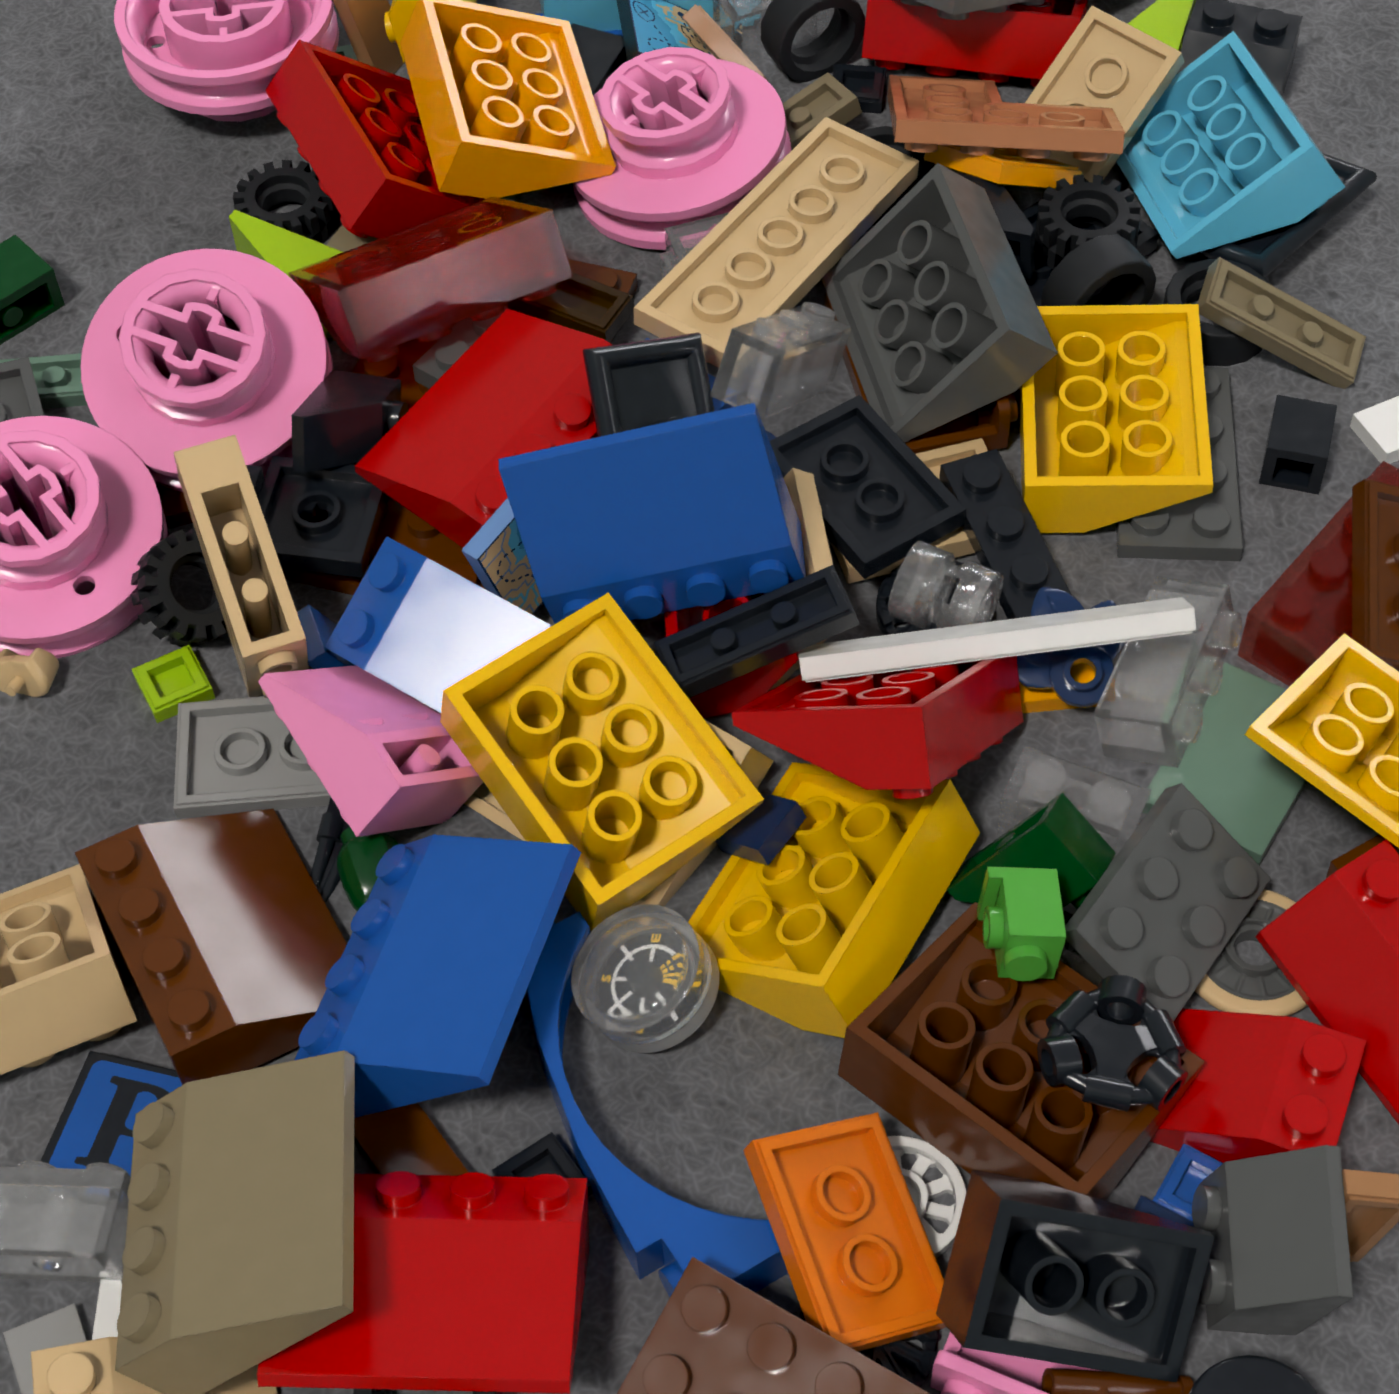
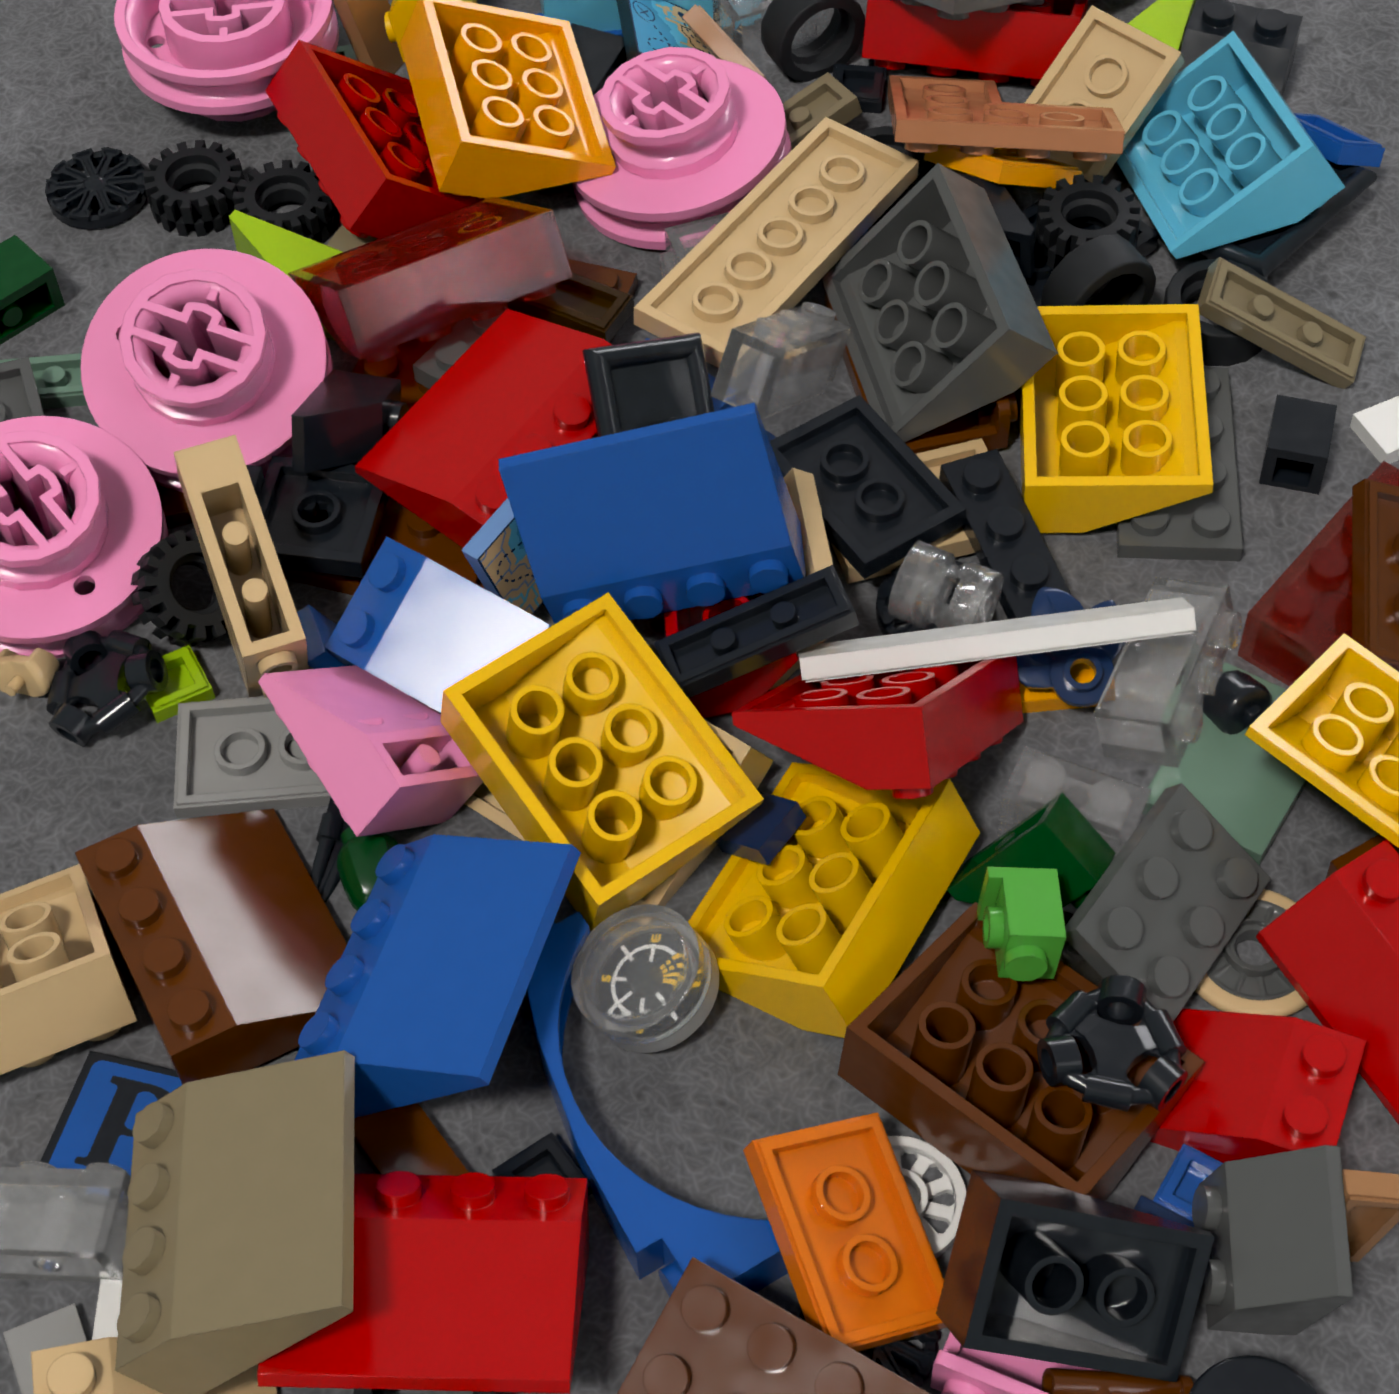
(96, 188): none -> black wheel
(103, 683): none -> black piece
(189, 168): none -> black tyre
(1236, 702): none -> black piece
(1341, 144): none -> blue tile

